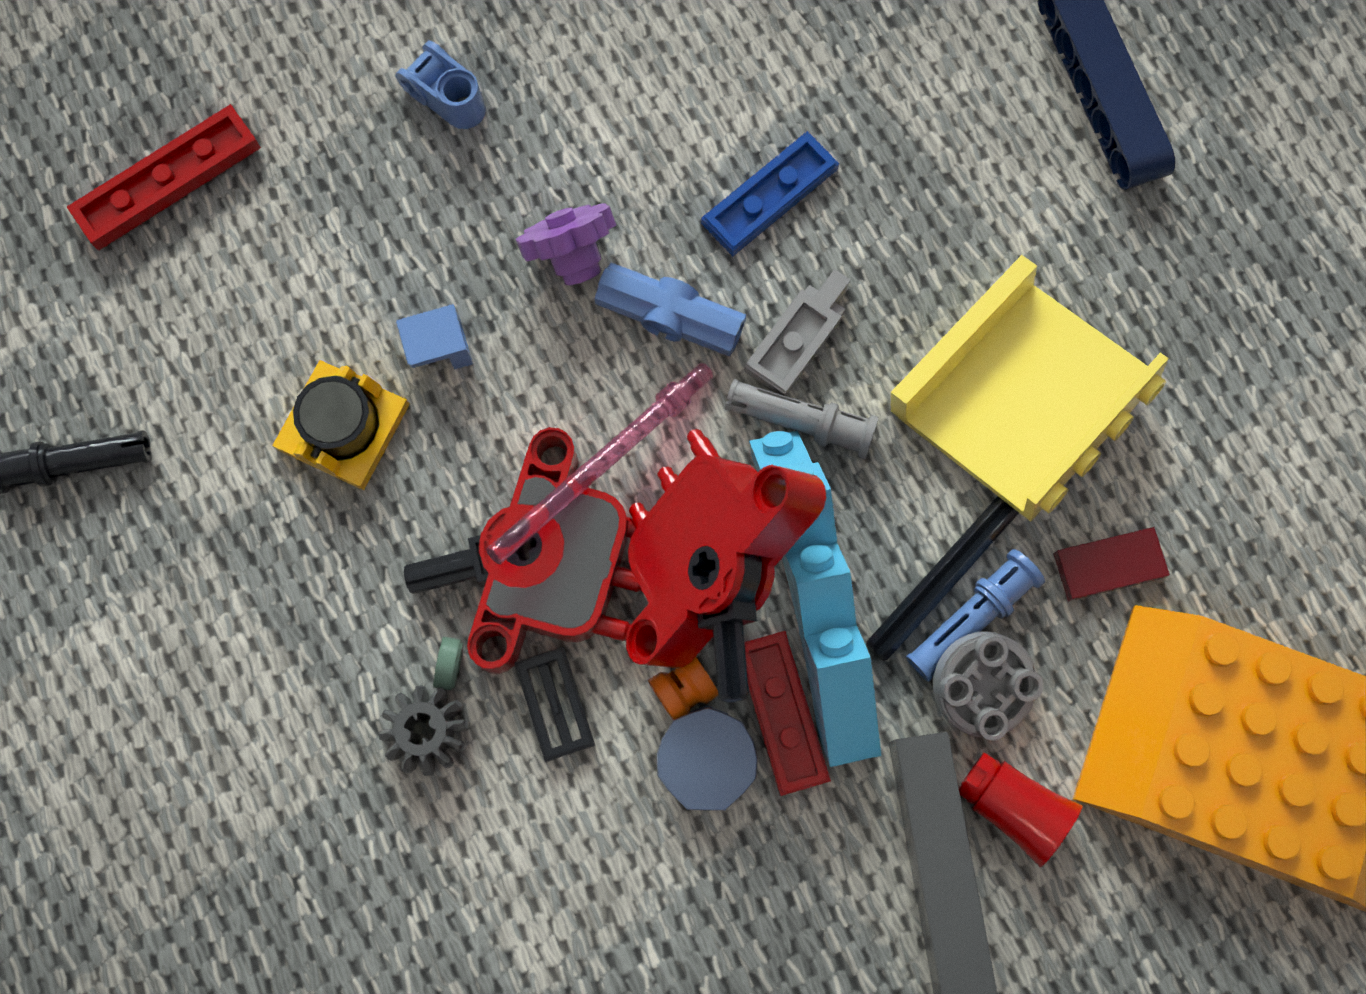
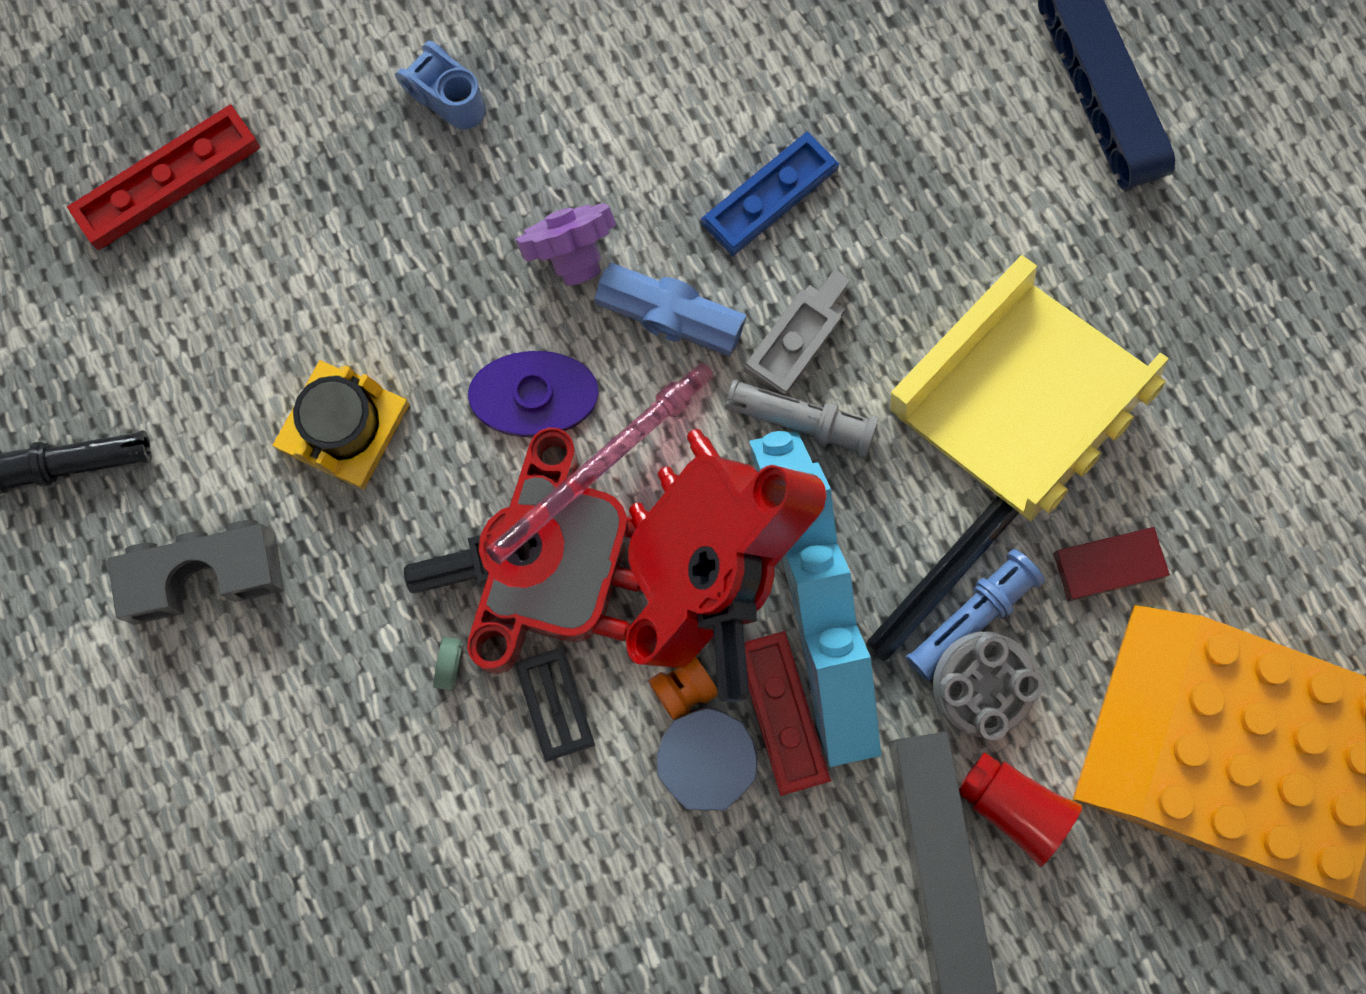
(151, 578): none -> dark grey arch
(407, 740): dark grey gear -> none
(434, 337): medium blue panel -> none
(533, 393): none -> dark purple piece

